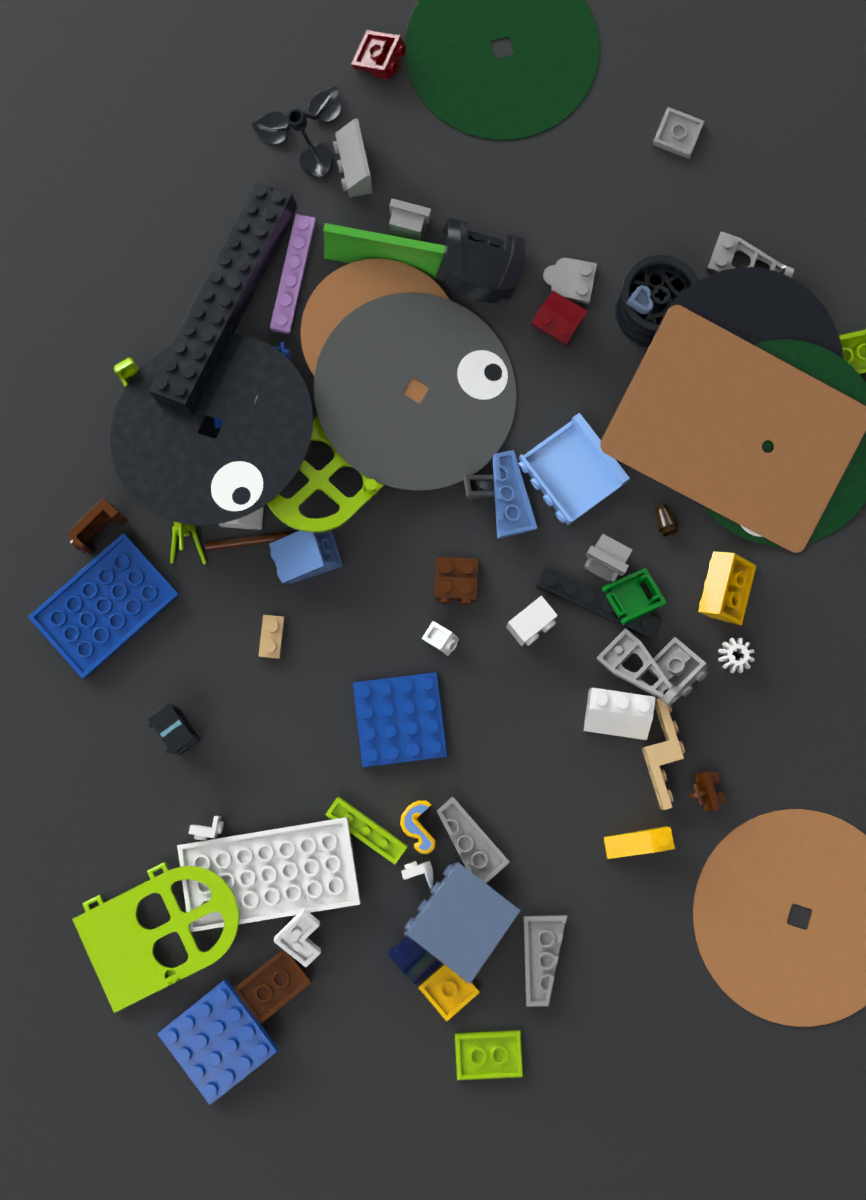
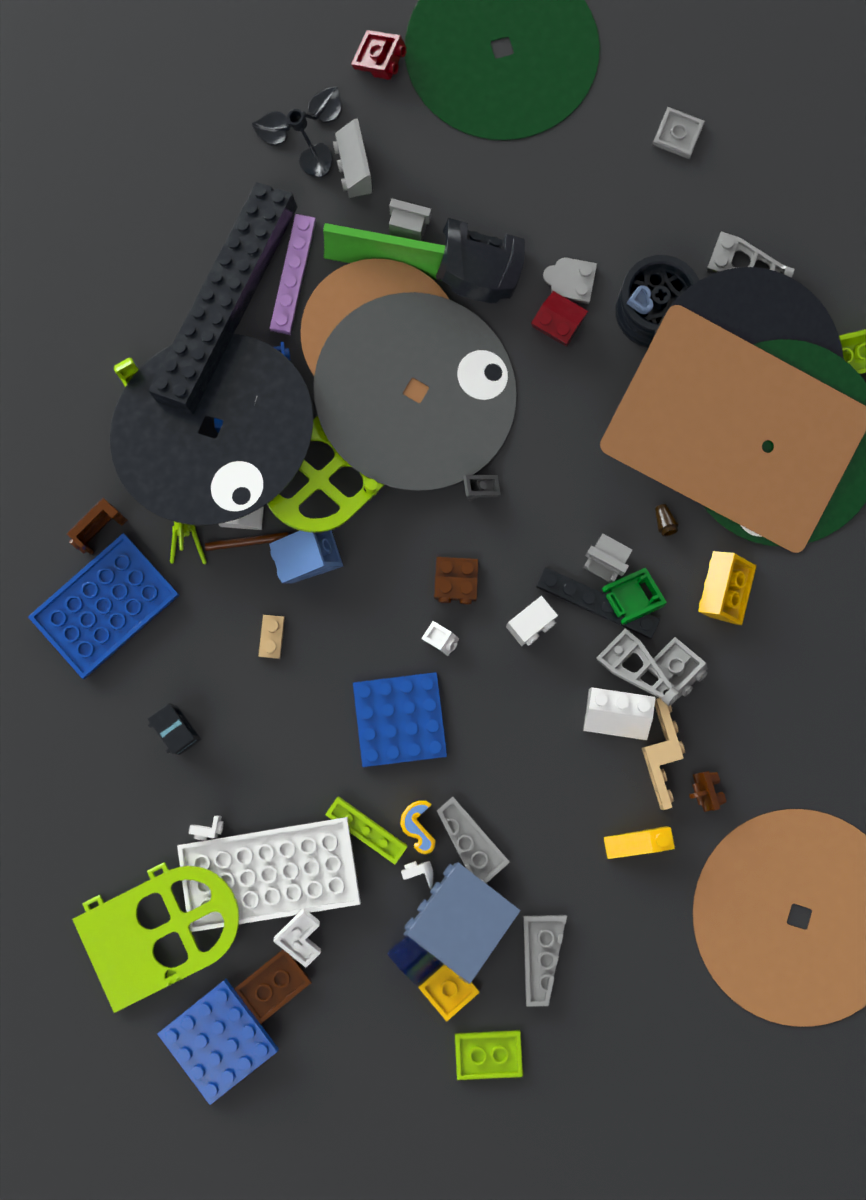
(511, 499): medium blue wing -> none
(572, 470): light blue panel -> none
(742, 651): white gear -> none

